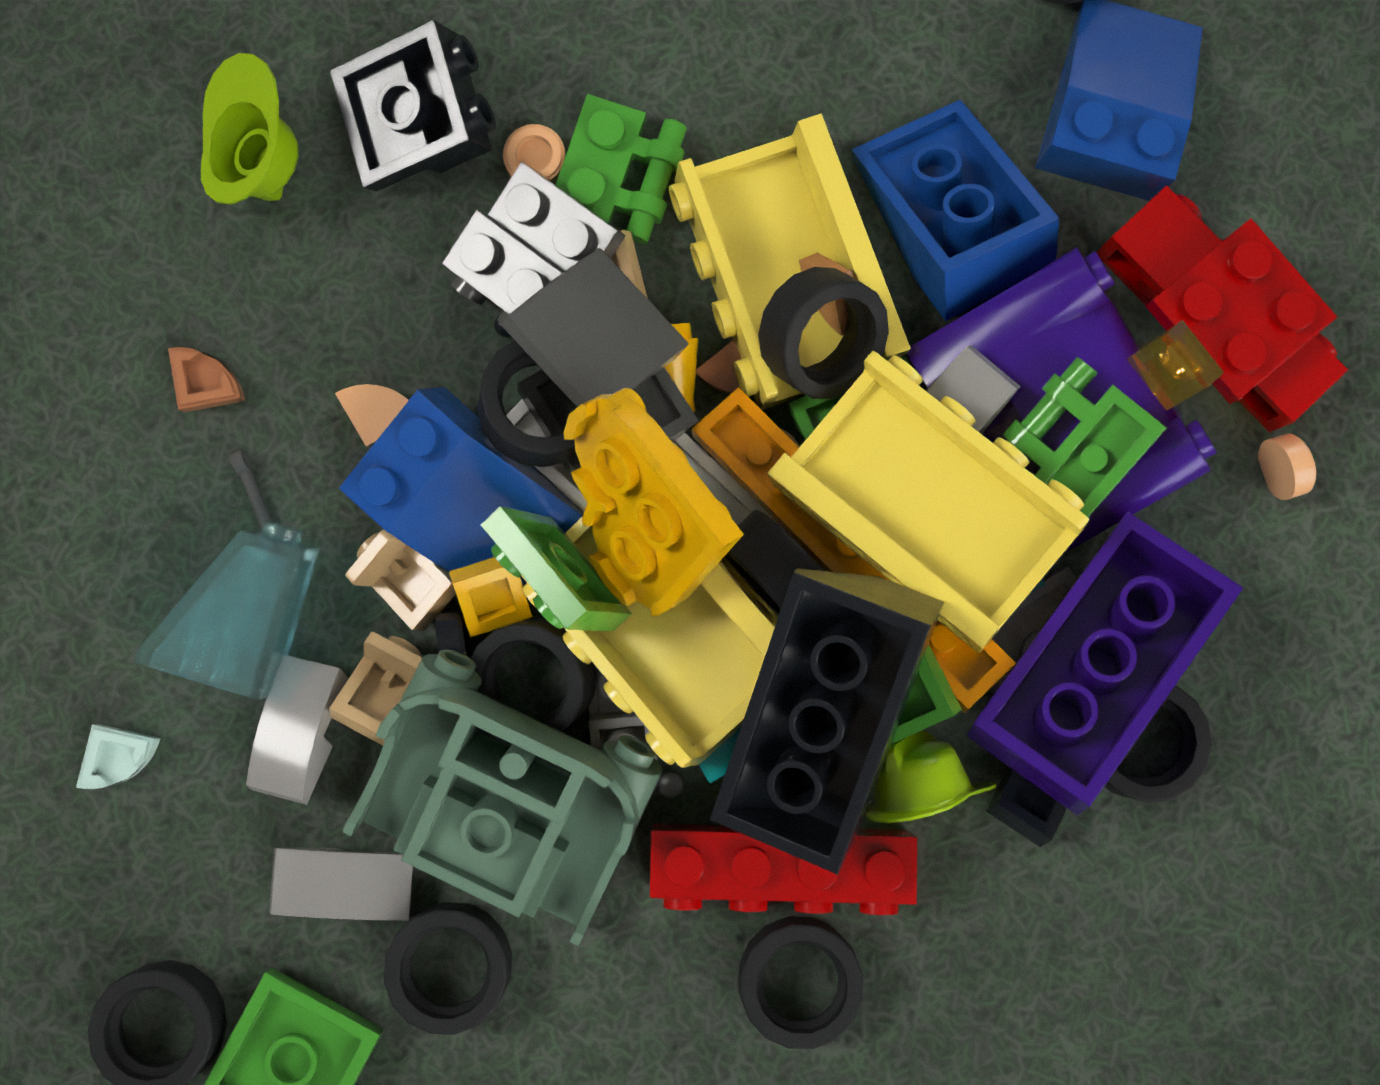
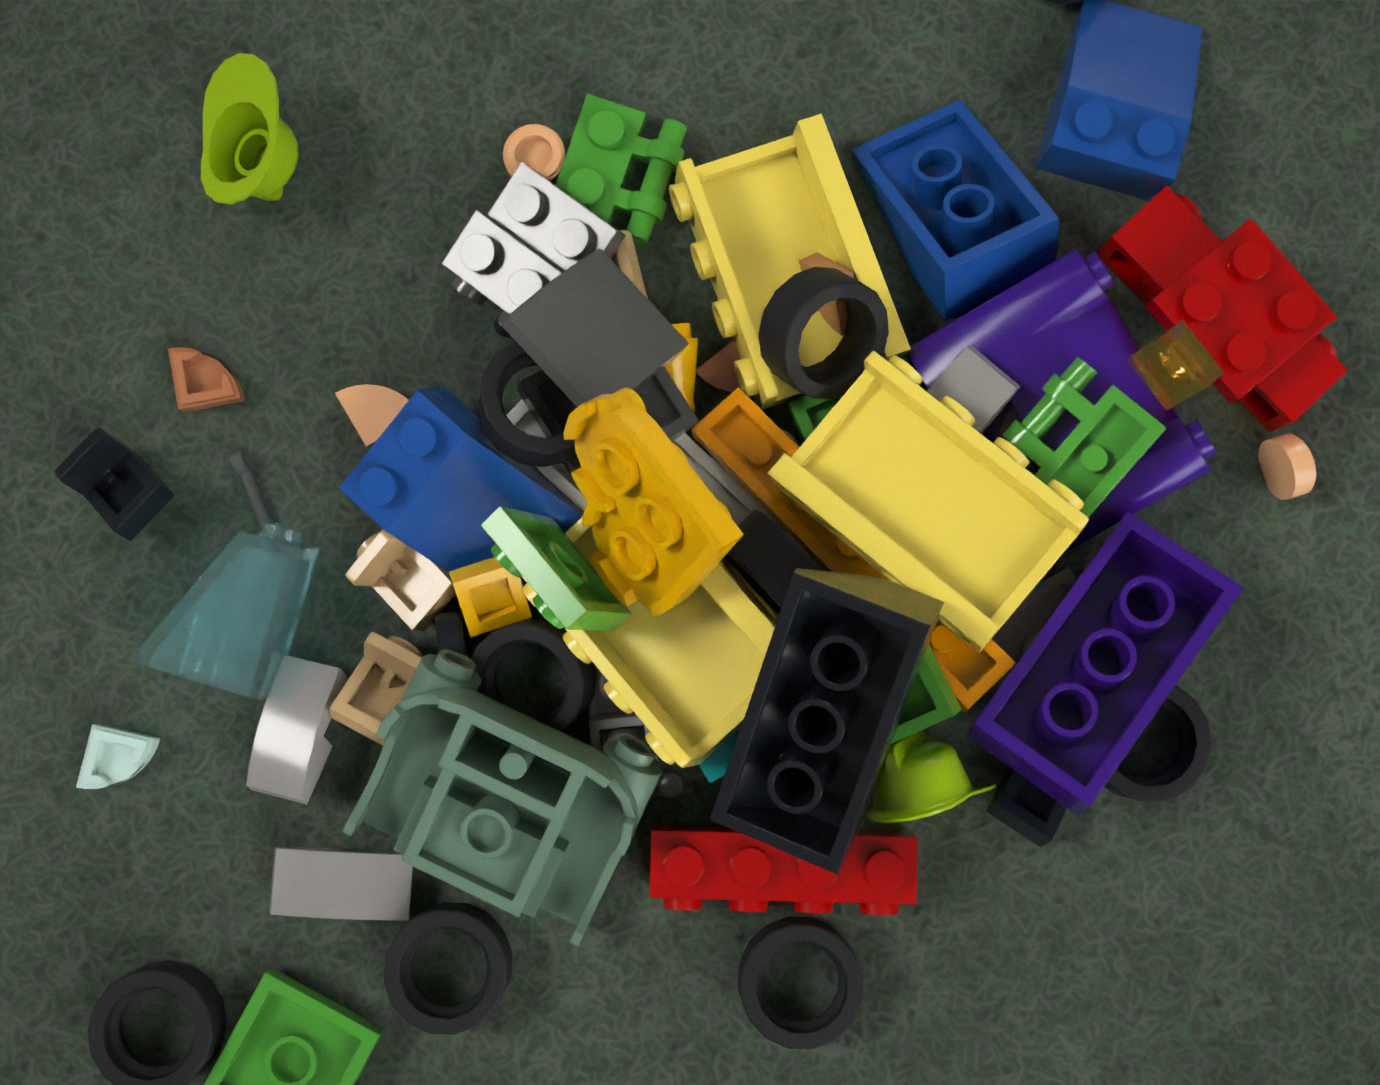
(115, 483): none -> black bracket
(413, 106): black plate -> none

